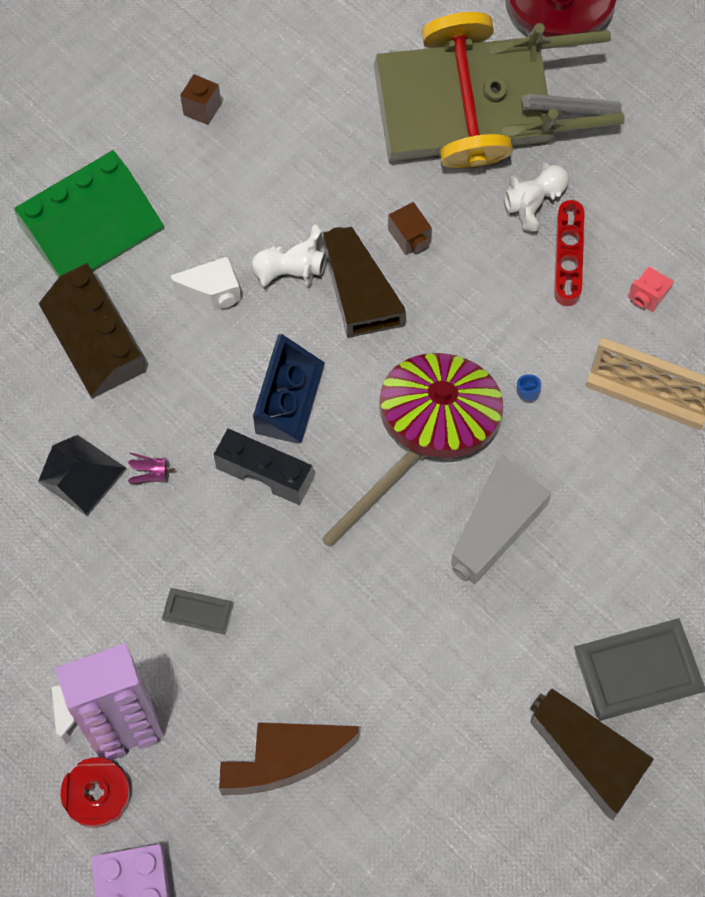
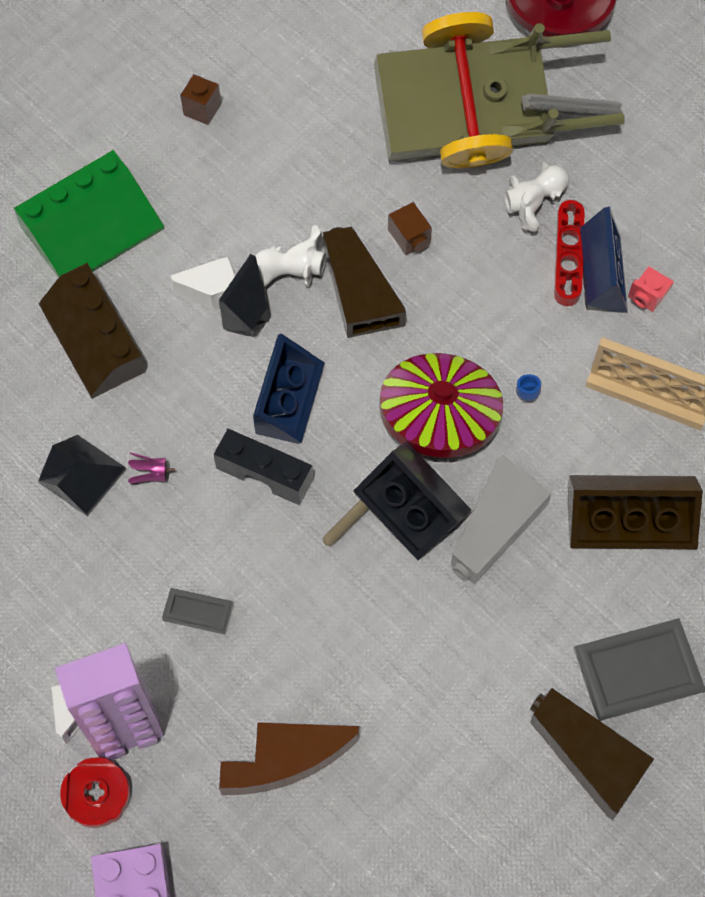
(244, 300): none -> black slope
(412, 500): none -> black slope
(603, 263): none -> dark blue slope
(634, 512): none -> dark brown slope

